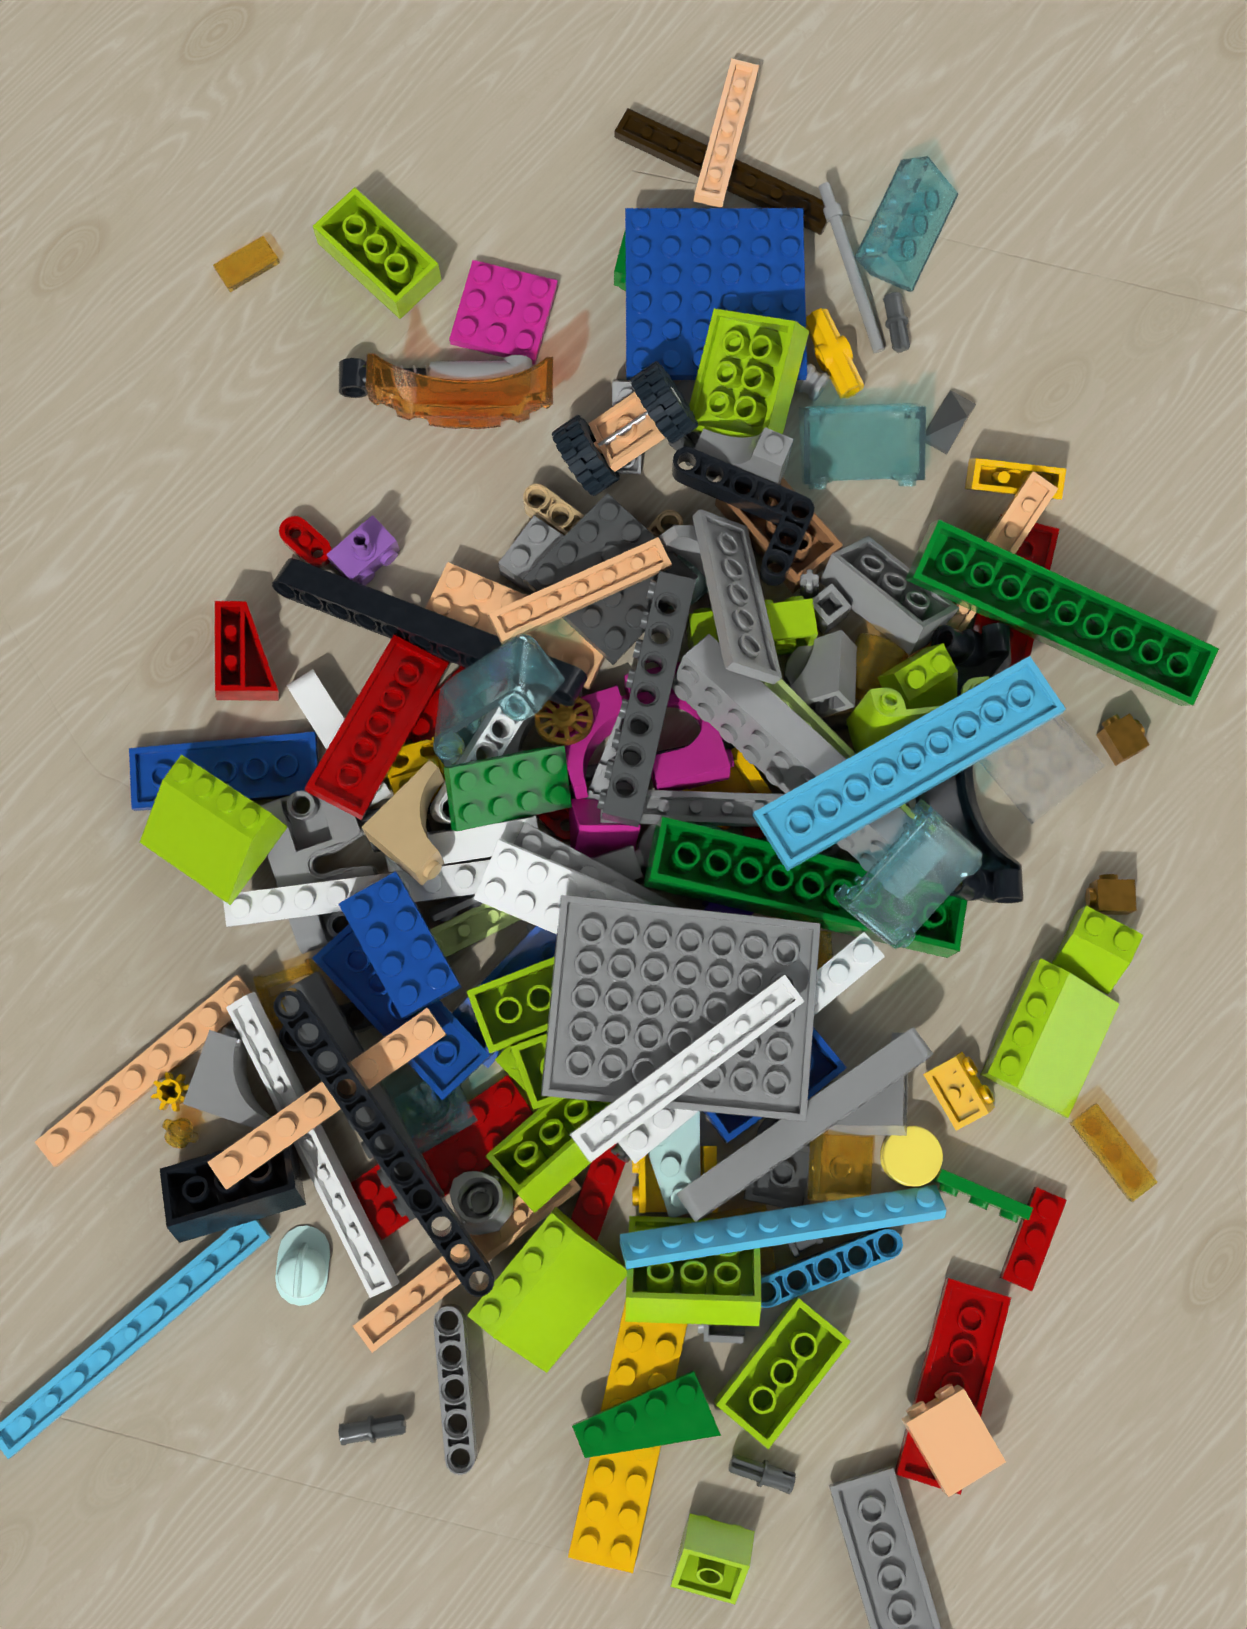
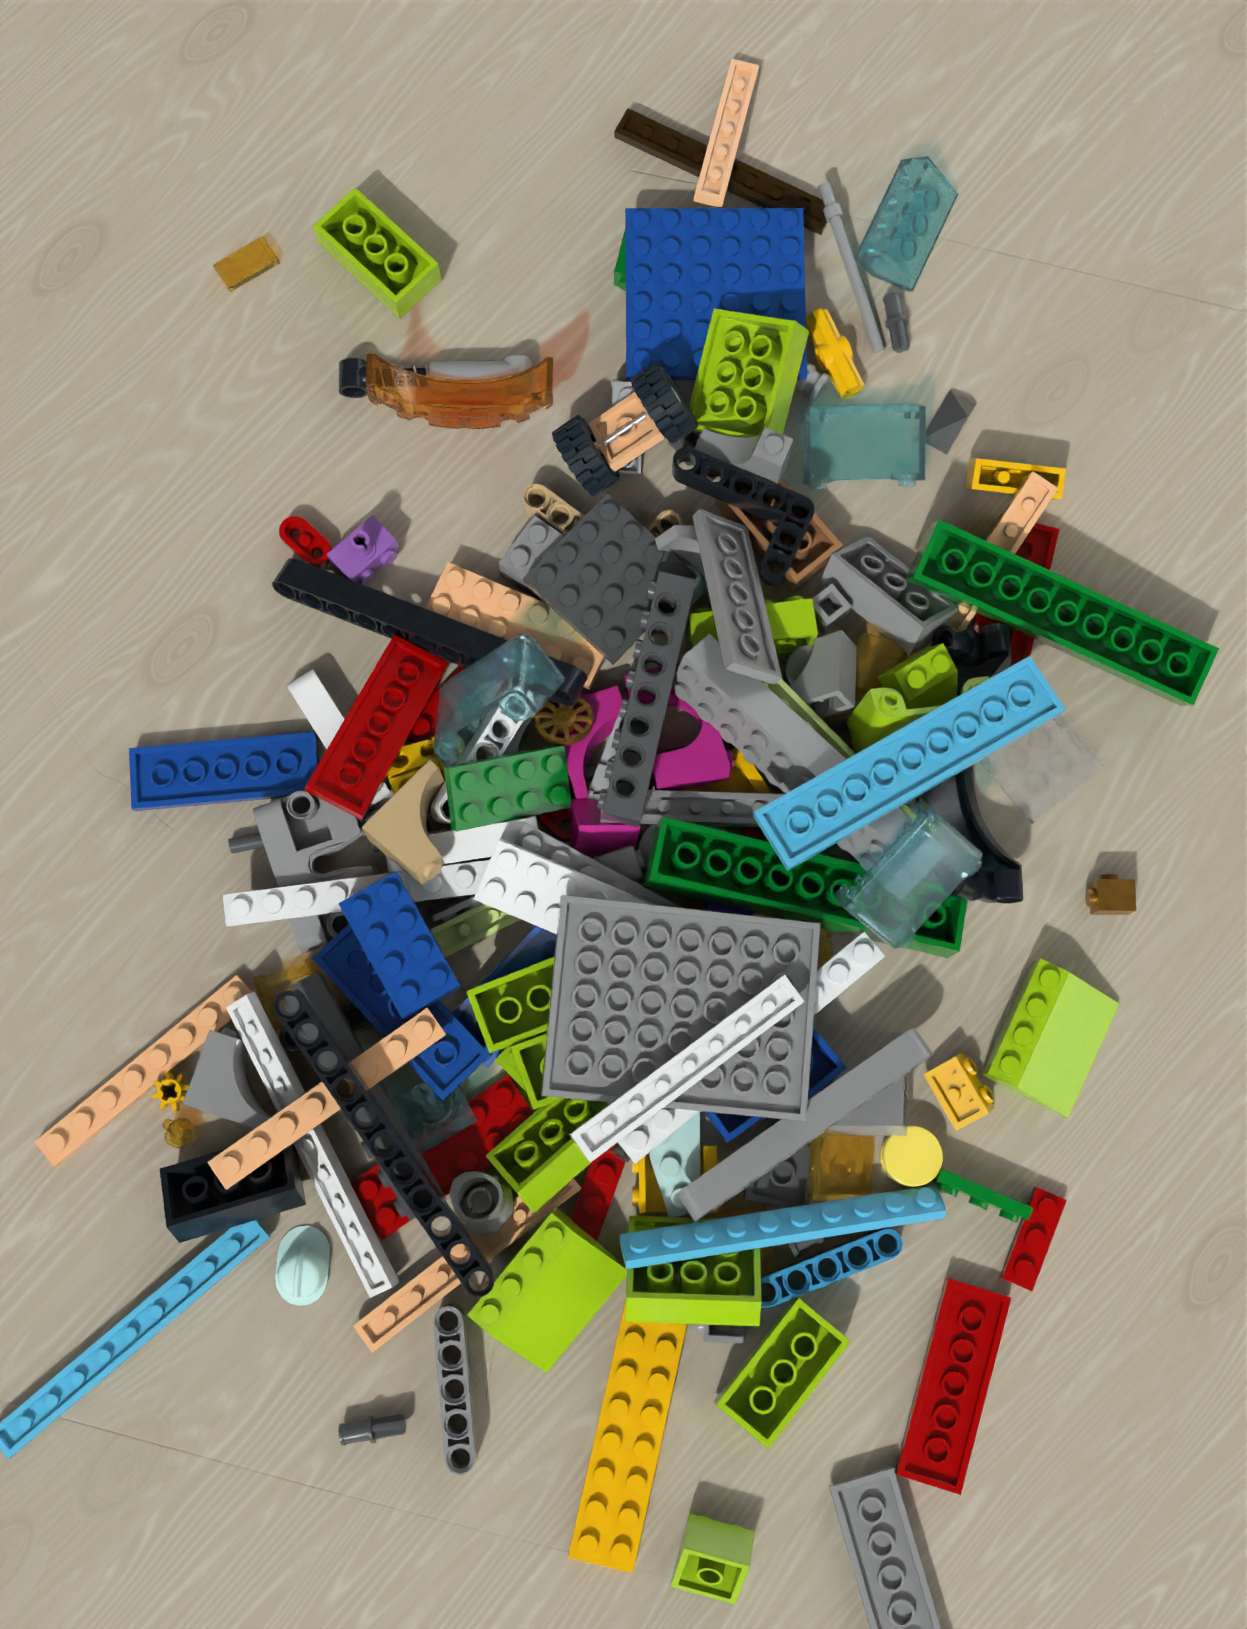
(209, 830): lime slope -> none
(240, 661): red wedge -> none
(503, 311): dark pink plate -> none
(580, 590): light nougat plate -> none
(651, 1419): green wing -> none
(763, 1473): dark grey axle -> none
(809, 585): light grey axle -> none
(952, 1439): light nougat brick -> none
(1097, 949): lime slope -> none
(1113, 1152): clear yellow plate -> none
(1122, 738): pearl gold brick -> none

